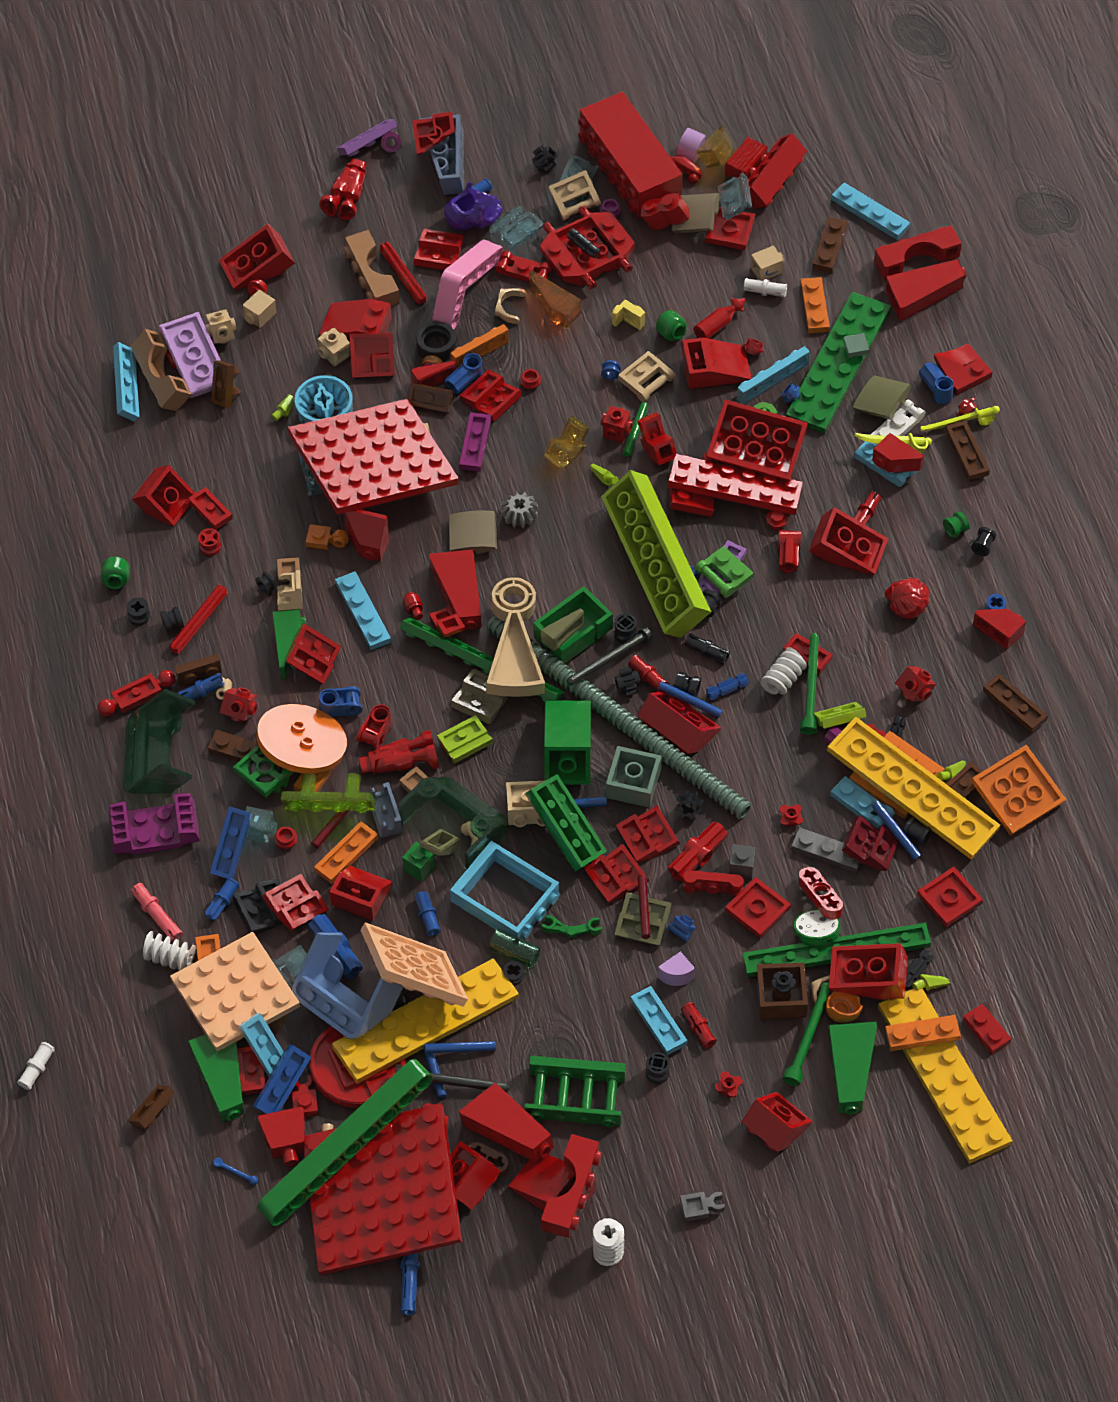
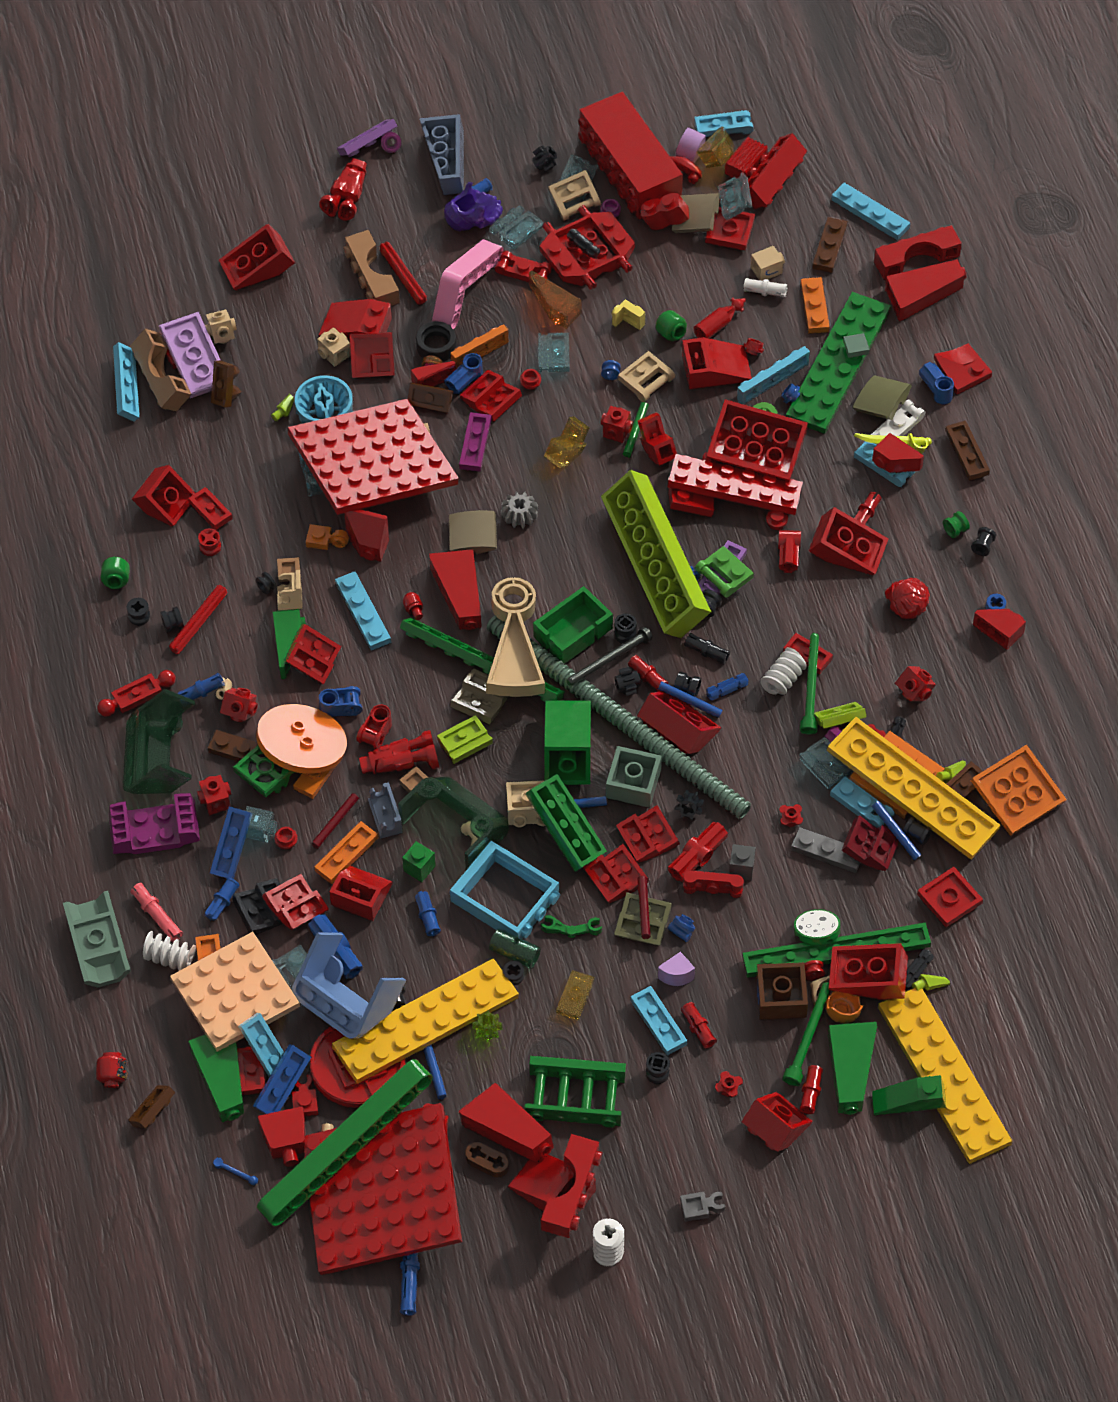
(36, 1065): white pin -> none
(97, 941): none -> sand green piece
(111, 1069): none -> red head
(198, 669): reddish brown plate -> none
(214, 794): none -> red brick
(256, 285): red plate -> none
(259, 309): tan brick -> none
(335, 801): clear neon green plate -> none
(413, 965): light nougat plate -> none
(432, 131): red slope -> none
(438, 249): red slope -> none
(440, 843): olive slope -> none
(446, 622): red slope -> none
(460, 1047): blue bar -> none
(462, 1081): pearl dark grey bar -> none
(471, 1174): red slope -> none
(487, 1025): none -> clear neon green gear
(504, 294): tan cap -> none
(553, 352): none -> clear light blue plate
(561, 630): olive slope -> none
(575, 995): none -> clear yellow plate
(604, 475): lime bar -> none
(711, 123): none -> medium azure plate
(758, 907): red plate -> none
(780, 987): black plate -> none
(806, 876): red beam -> none
(811, 1089): none -> red pin
(814, 970): none -> red bush
(823, 764): none -> clear light blue plate
(910, 1095): none -> green slope
(922, 1033): orange plate -> none
(966, 407): red plate -> none
(984, 418): neon yellow sword -> none
(987, 1029): red plate -> none
(1015, 703): reddish brown plate -> none

